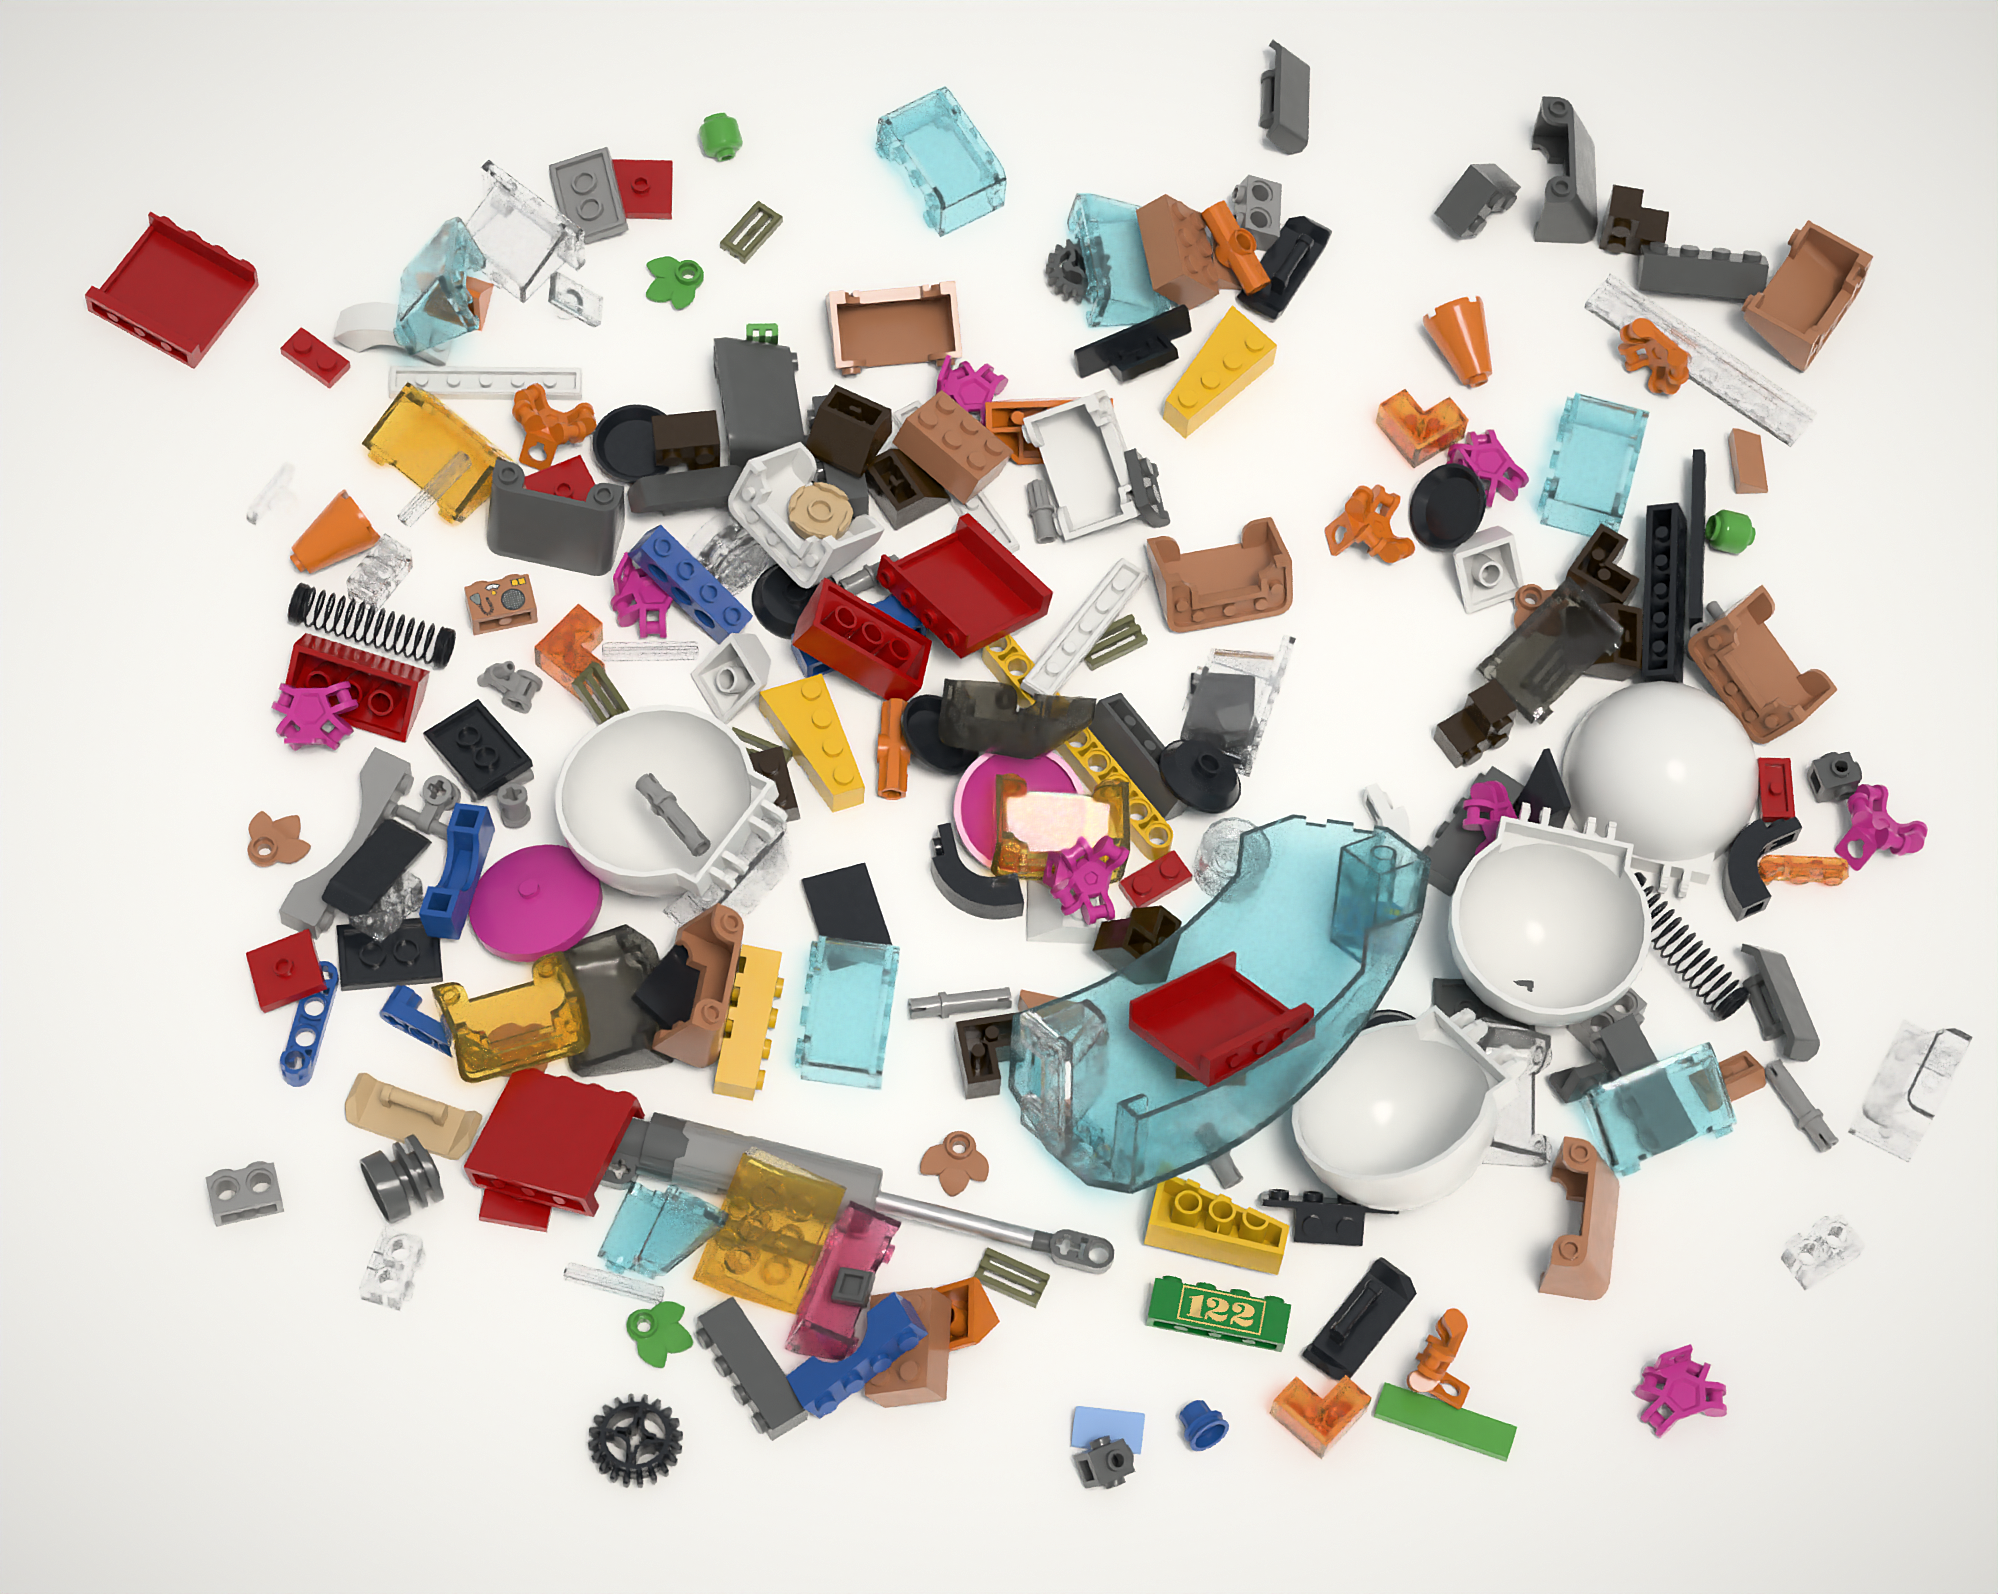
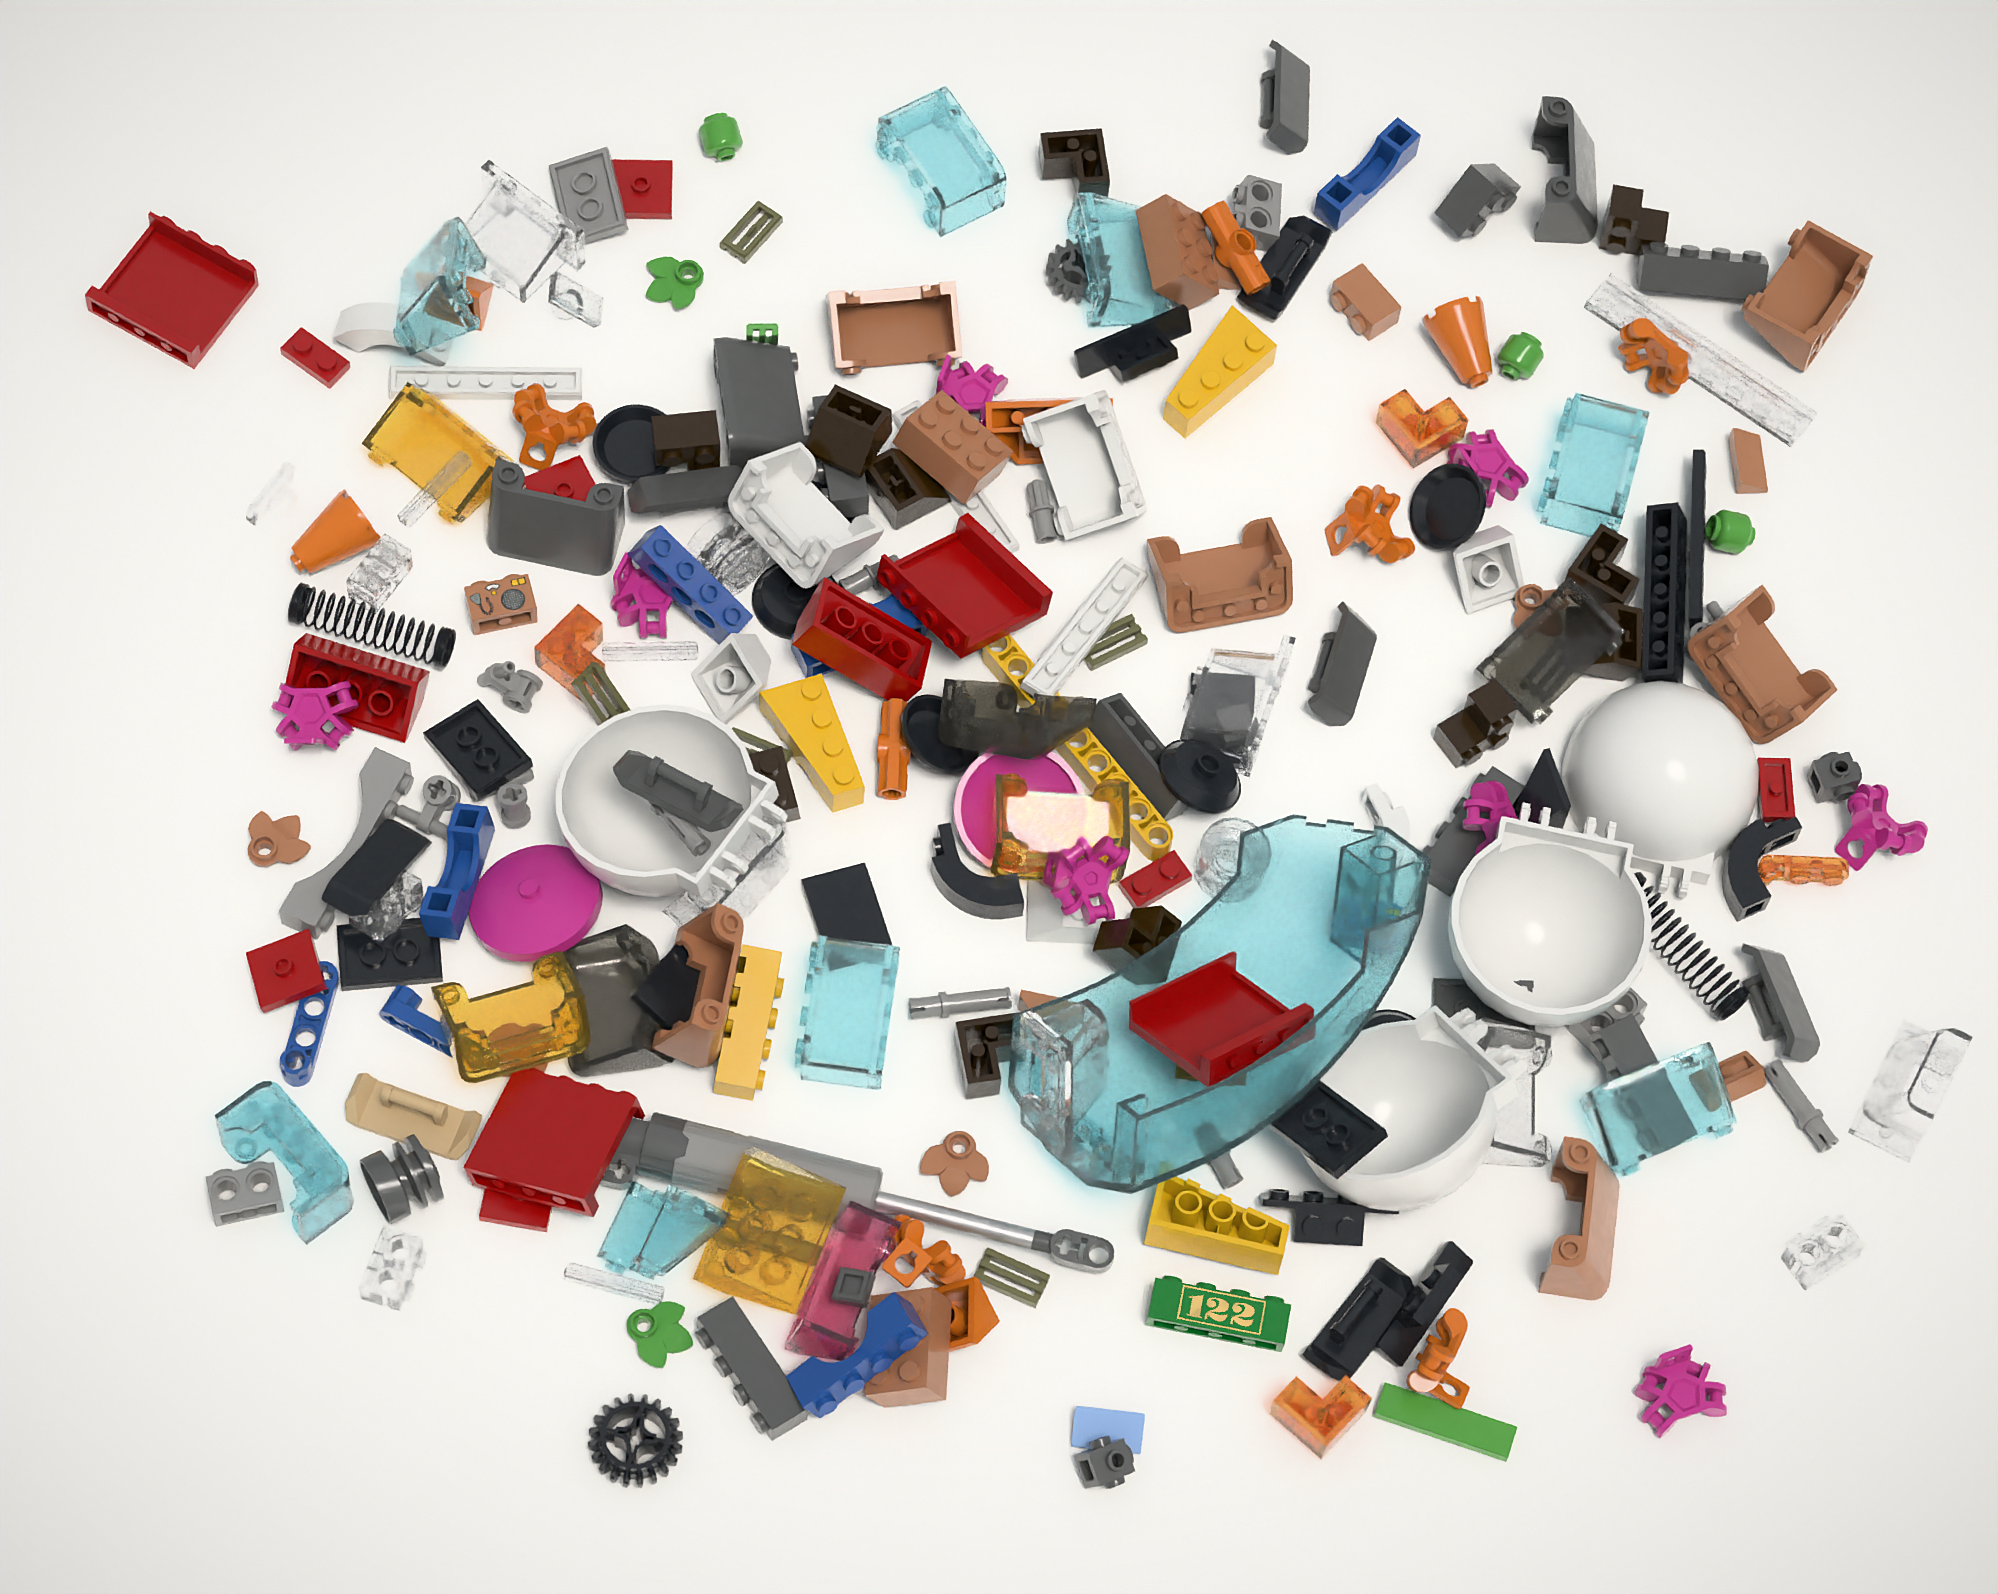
(272, 1121): none -> clear light blue windscreen
(676, 791): none -> dark grey piece
(820, 511): tan tile -> none
(933, 1262): none -> orange piece
(1076, 155): none -> dark brown brick
(1146, 489): dark grey plate -> none
(1202, 1425): blue piece -> none
(1329, 1130): none -> black tile
(1342, 668): none -> dark grey piece
(1348, 194): none -> blue arch
(1365, 302): none -> nougat brick
(1424, 1303): none -> black bracket
(1520, 356): none -> bright green head
(1576, 1082): dark grey bracket -> none

